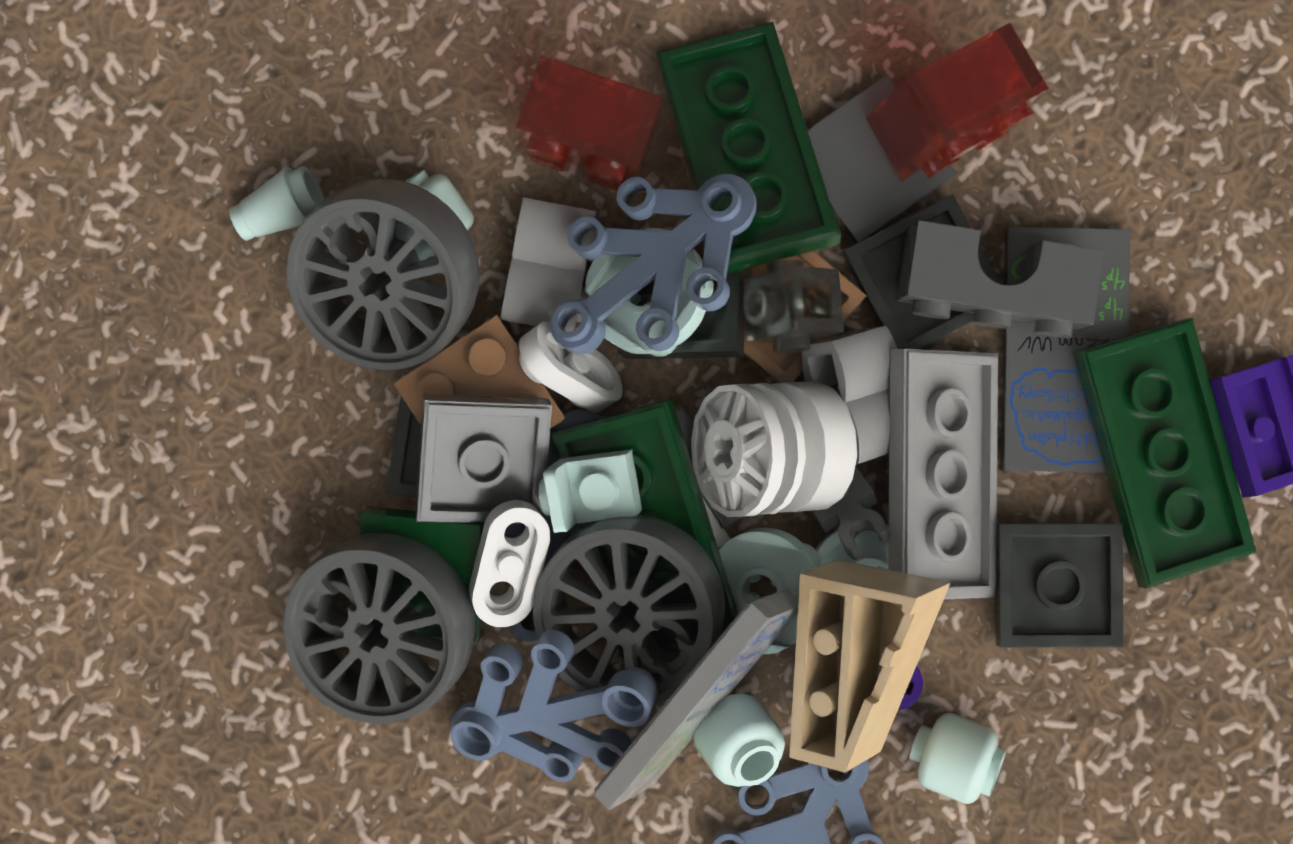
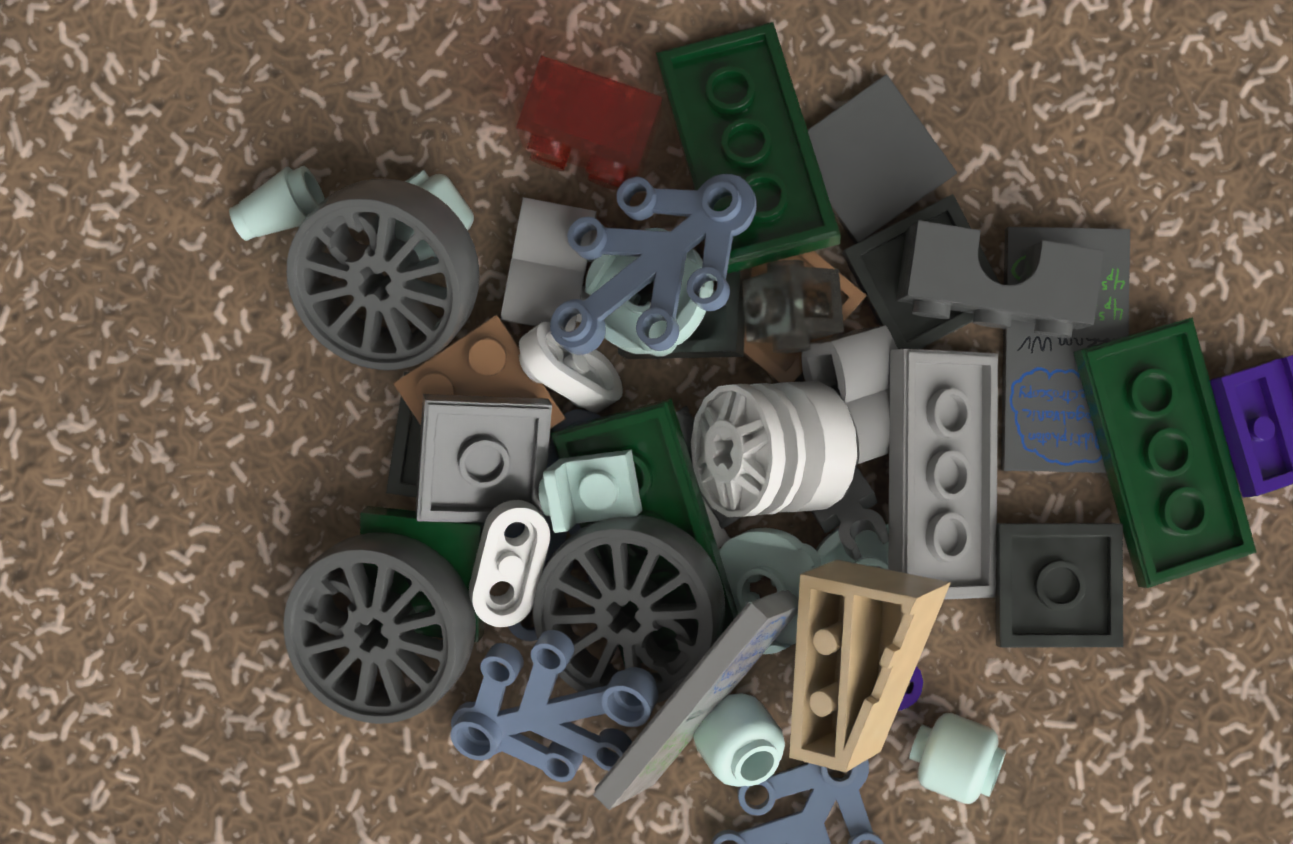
(958, 104): clear red brick -> none

